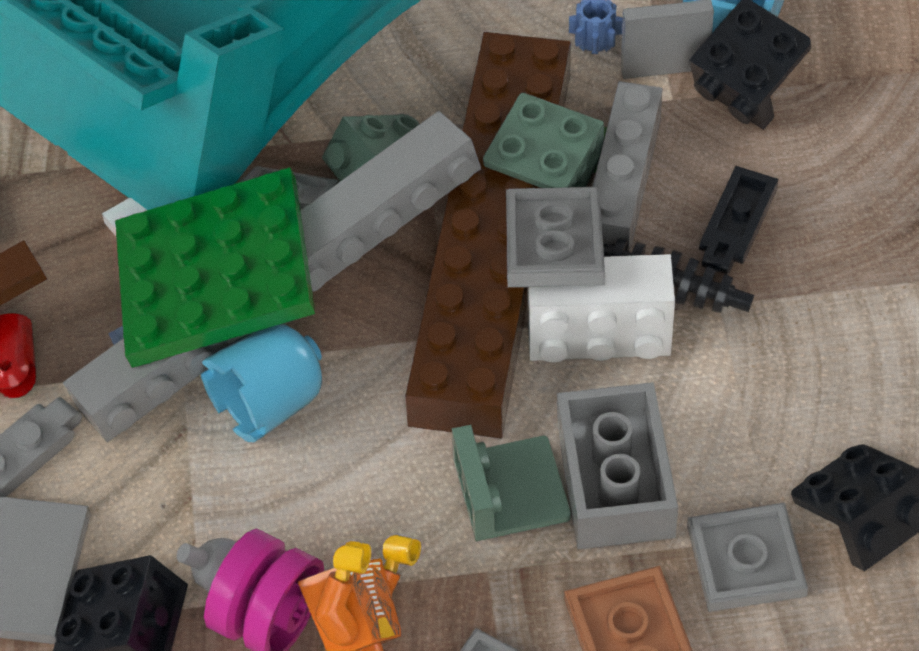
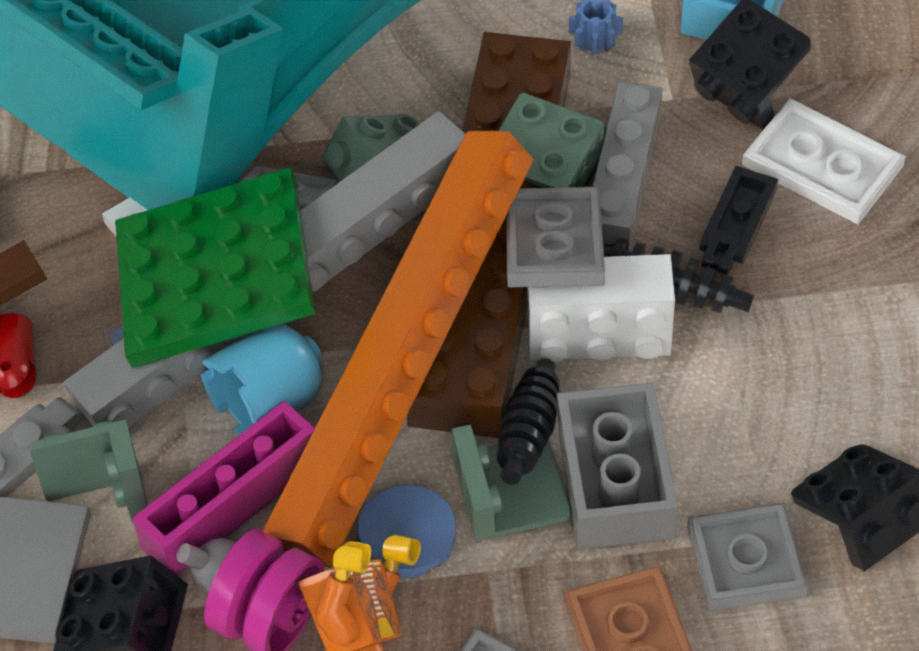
(89, 462): none -> sand green bracket
(225, 487): none -> dark pink brick
(399, 345): none -> orange brick
(409, 513): none -> medium blue tile
(528, 421): none -> black piece
(663, 37): light grey tile -> none
(824, 160): none -> white tile

